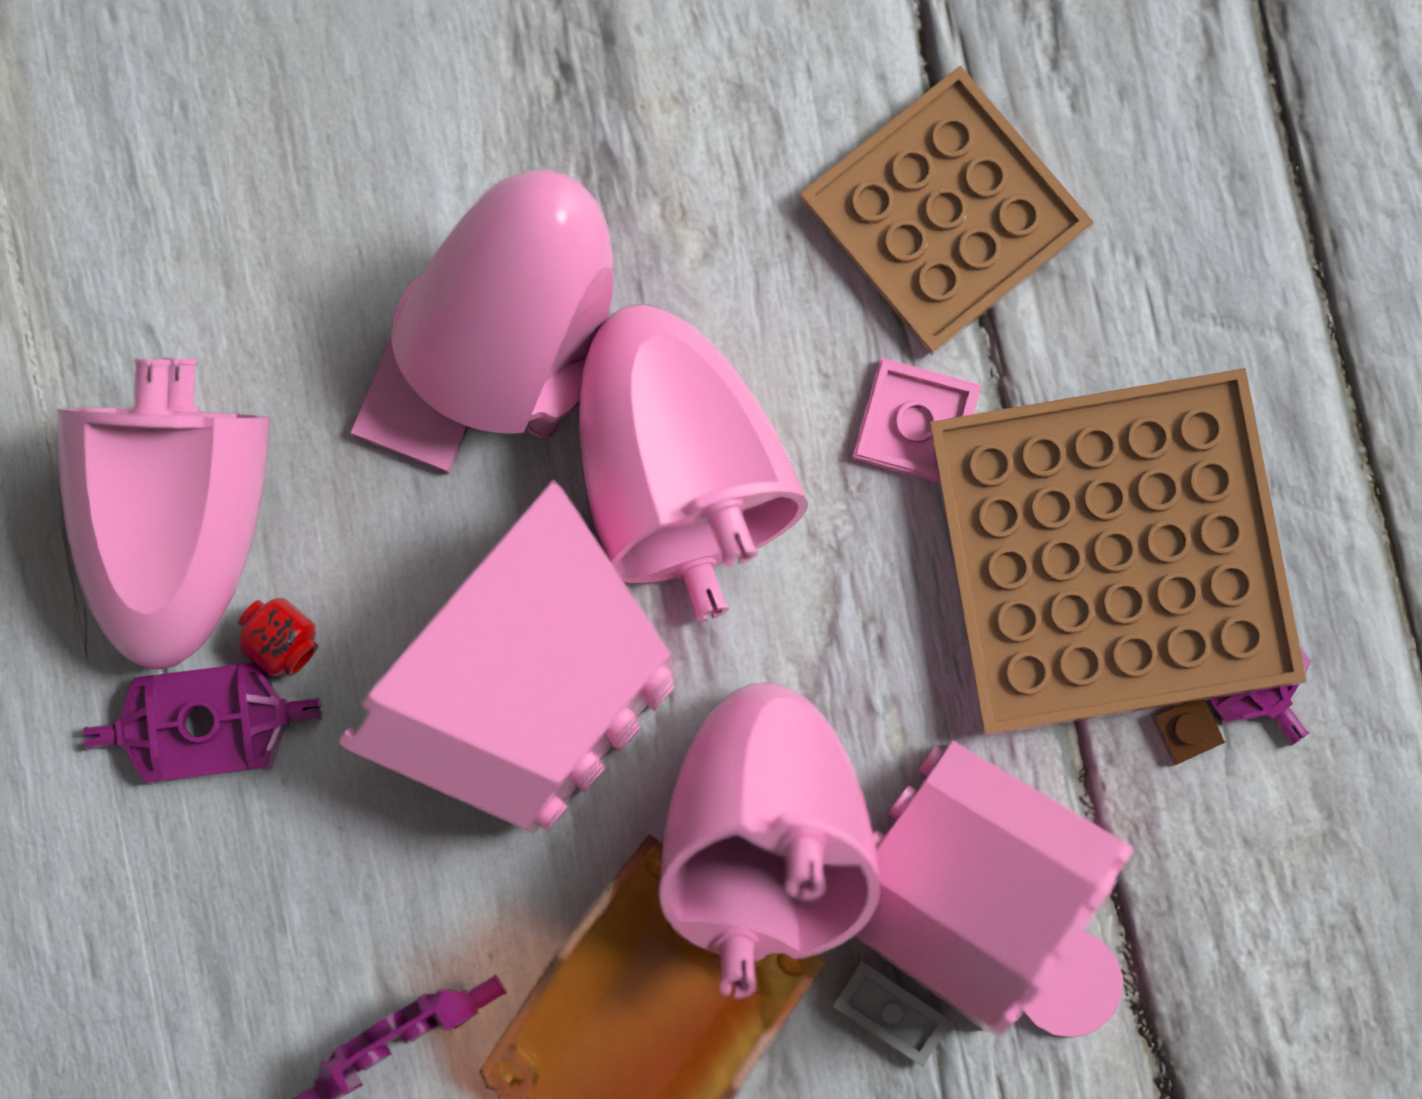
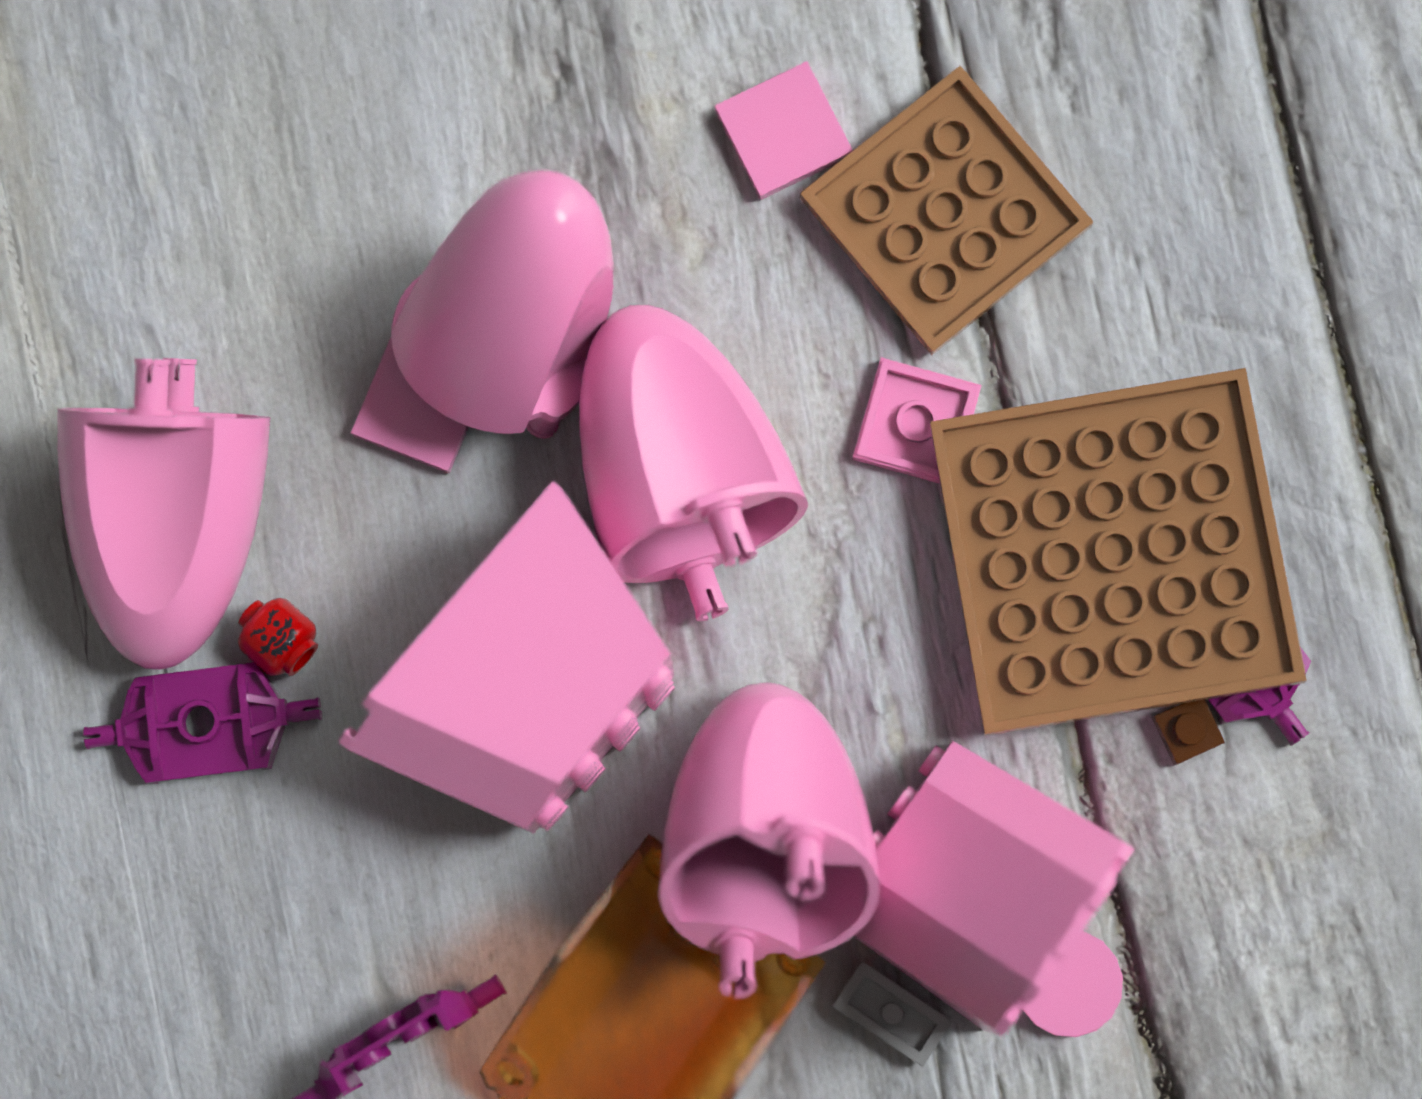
(783, 130): none -> bright pink tile

